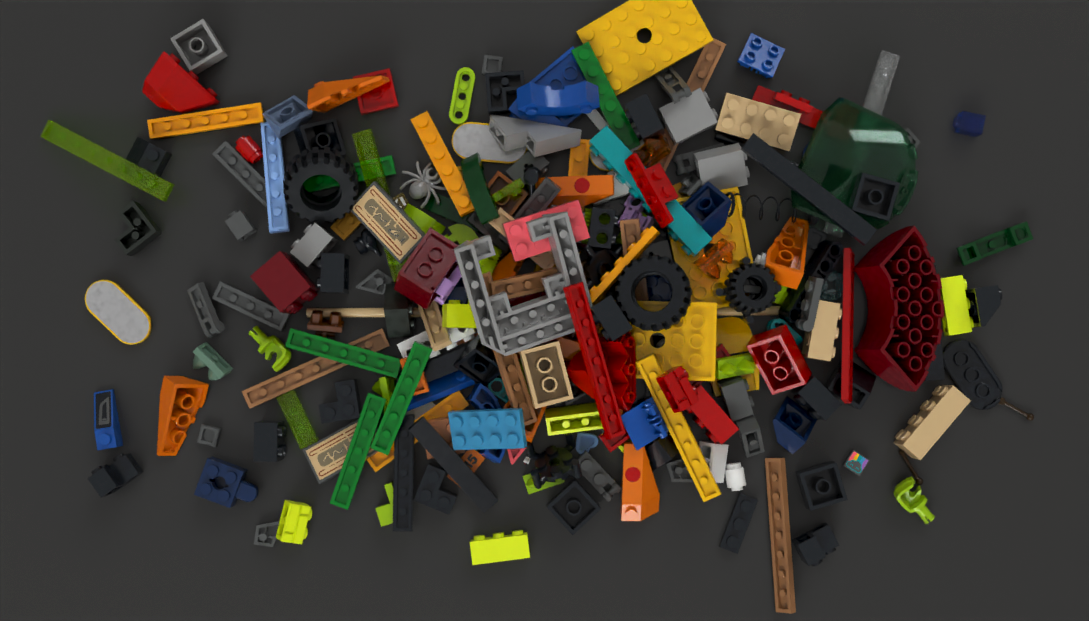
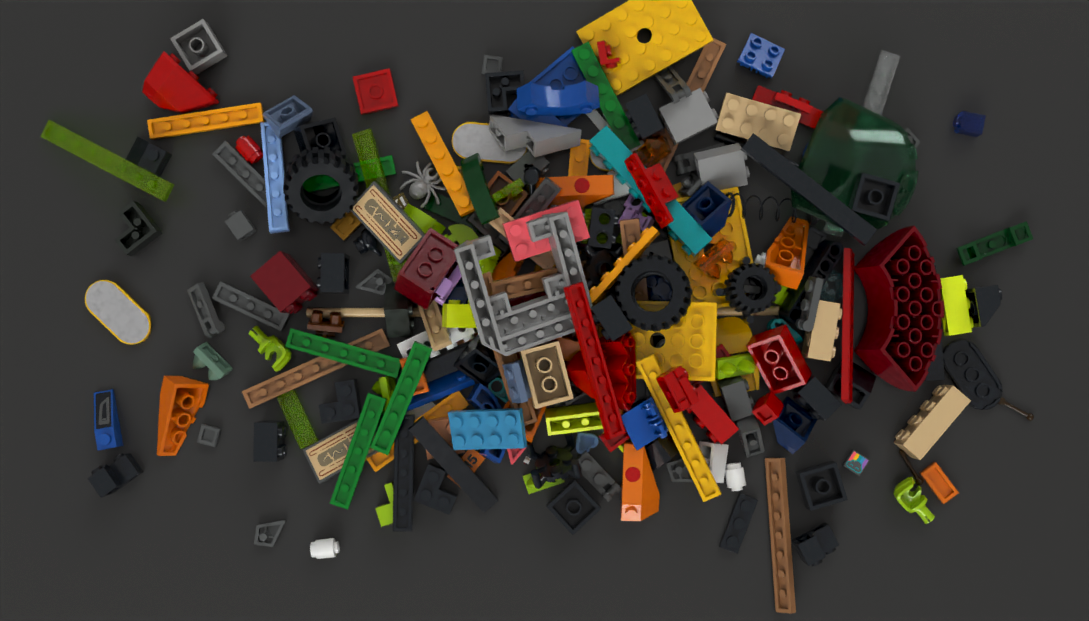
(224, 483): dark blue brick -> none
(294, 522): neon yellow brick -> none
(312, 244): light grey brick -> none
(324, 548): none -> white brick
(331, 94): orange wedge -> none
(462, 87): lime plate -> none
(499, 547): neon yellow brick -> none
(517, 381): none -> sand blue bracket
(604, 54): none -> red bracket
(768, 408): none -> red panel
(939, 482): none -> orange tile

